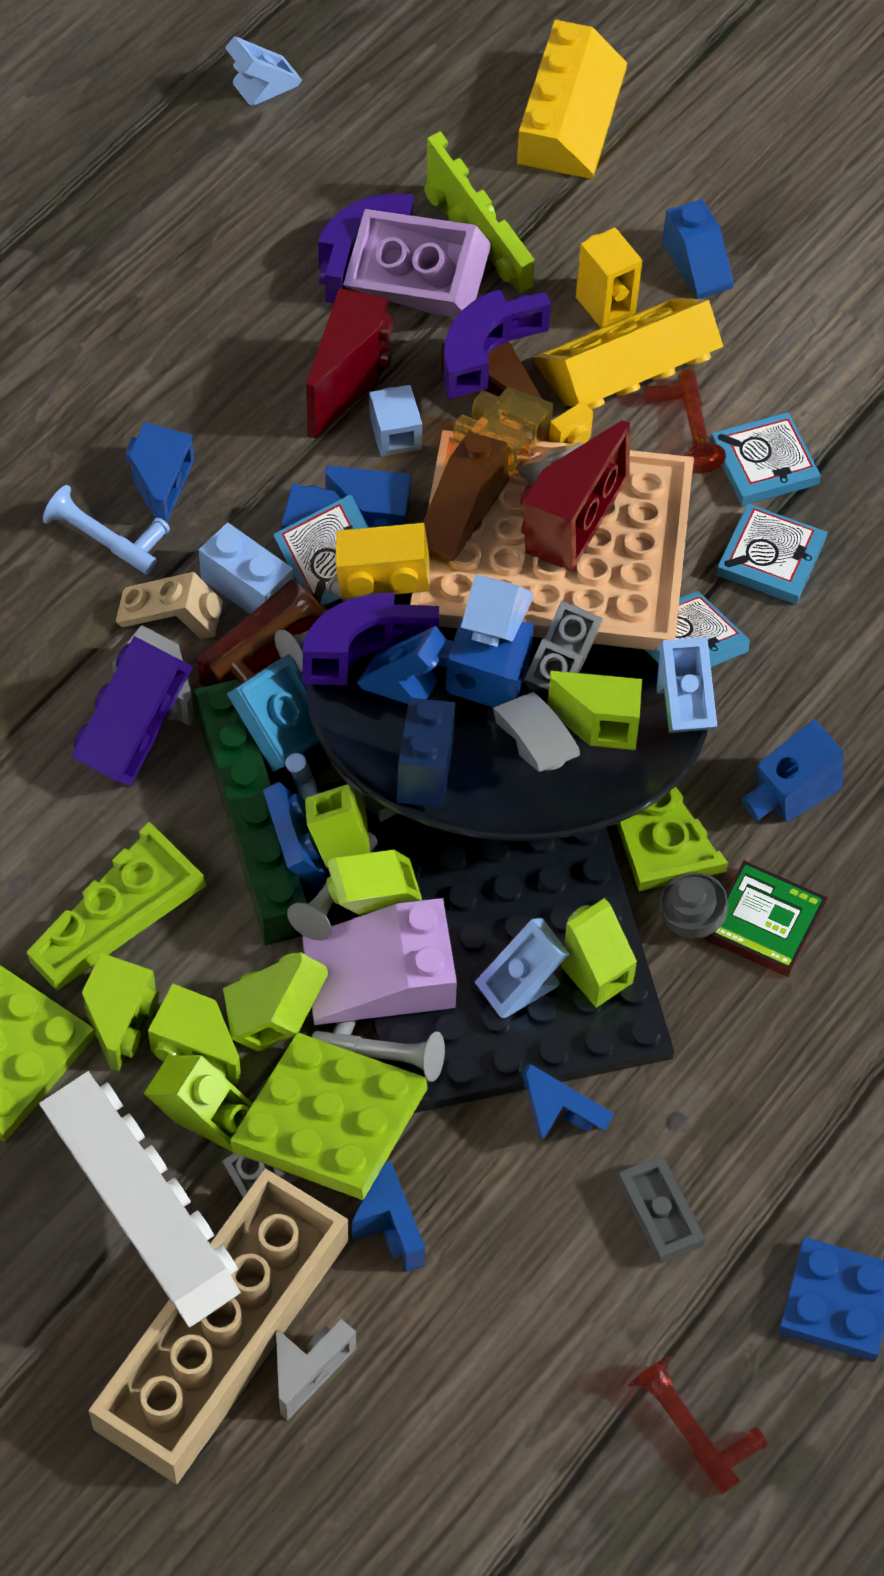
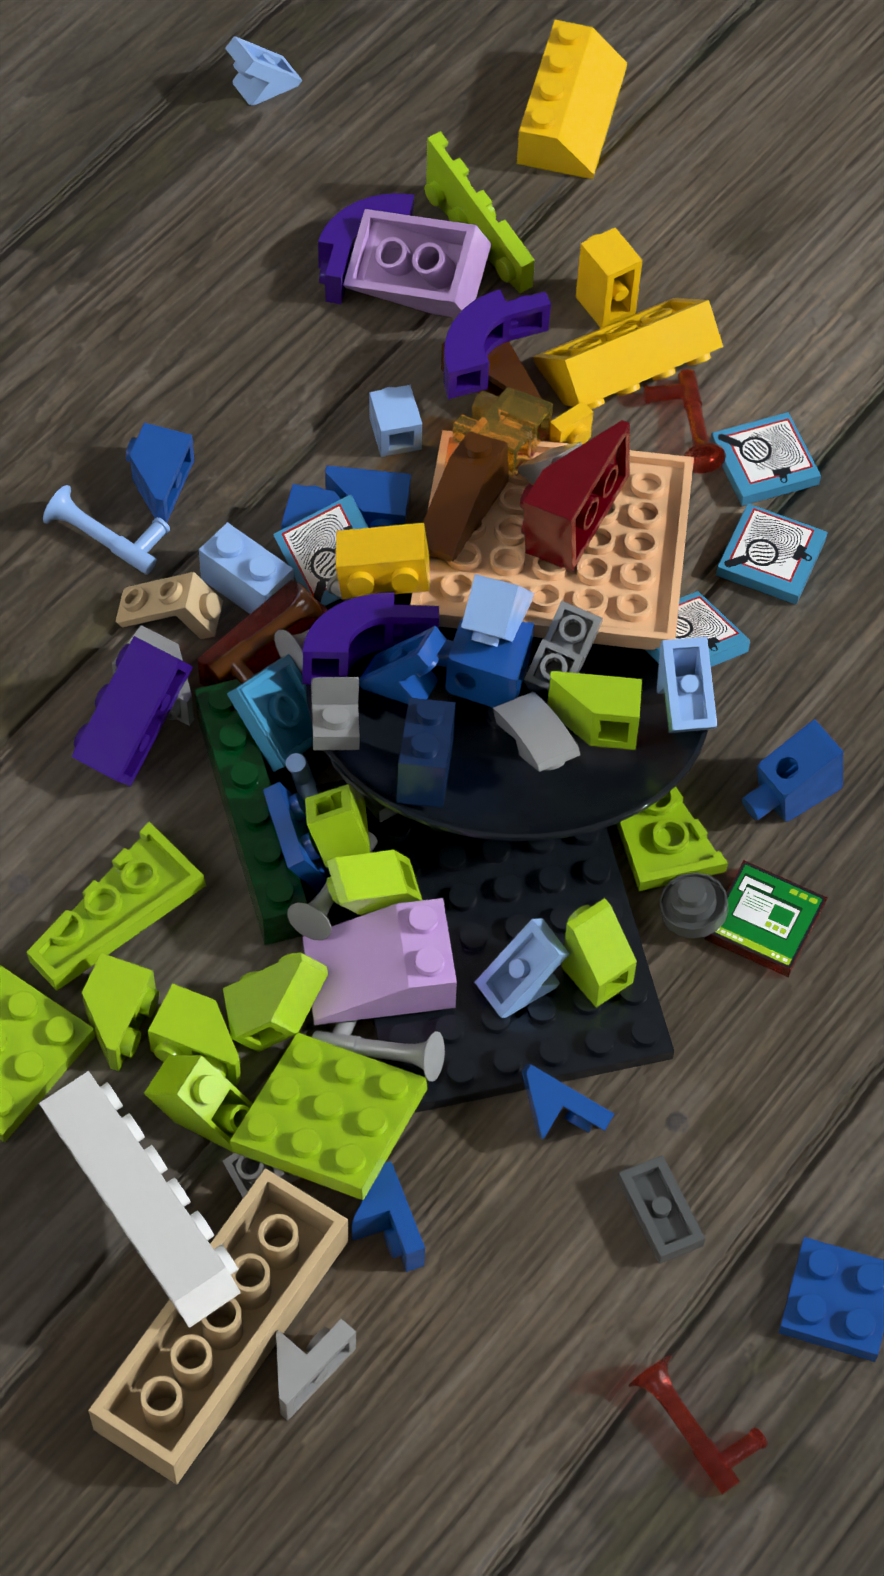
(335, 713): none -> light grey slope
(348, 357): dark red slope -> none
(697, 248): blue slope -> none

